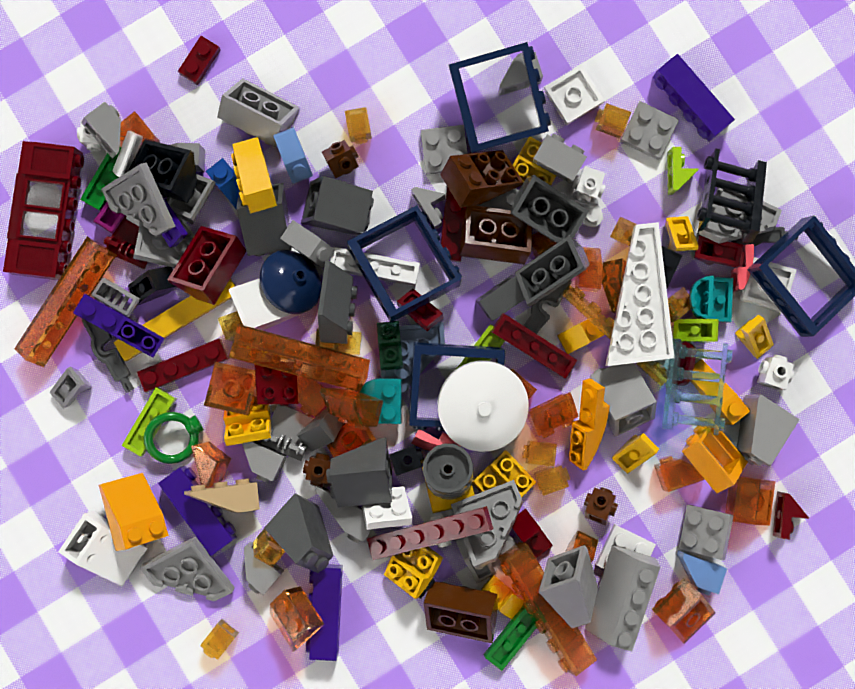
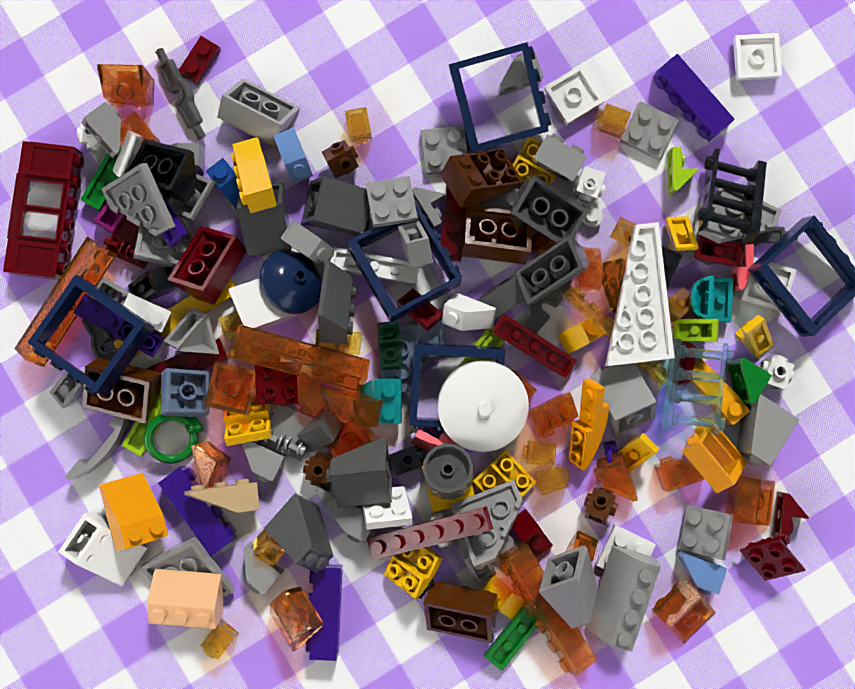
(85, 466): none -> light grey slope
(122, 357): none -> dark blue window
(126, 85): none -> clear orange slope
(131, 396): none -> reddish brown slope
(148, 311): none -> white slope
(174, 84): none -> dark grey piece
(174, 401): none -> sand blue brick
(185, 599): none -> light nougat slope
(193, 334): none -> light grey slope
(391, 201): none -> light grey plate
(415, 244): none -> light grey slope
(467, 314): none -> white slope
(610, 448): none -> dark purple hand
(616, 476): none -> clear orange slope
(747, 379): none -> green slope
(757, 56): none -> white plate
(772, 557): none -> dark red hinge

